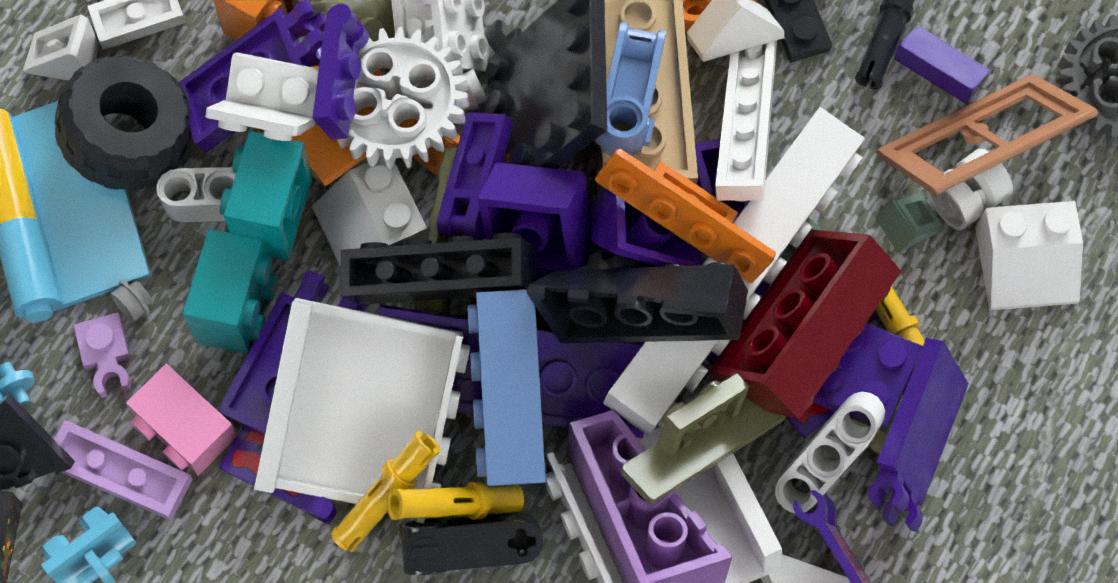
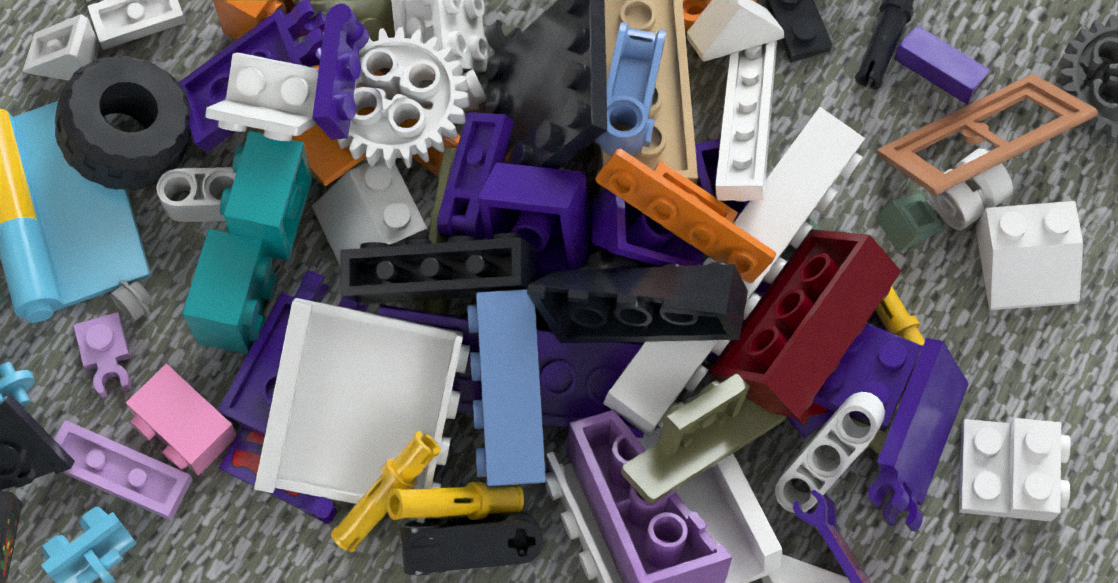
(1013, 469): none -> white plate

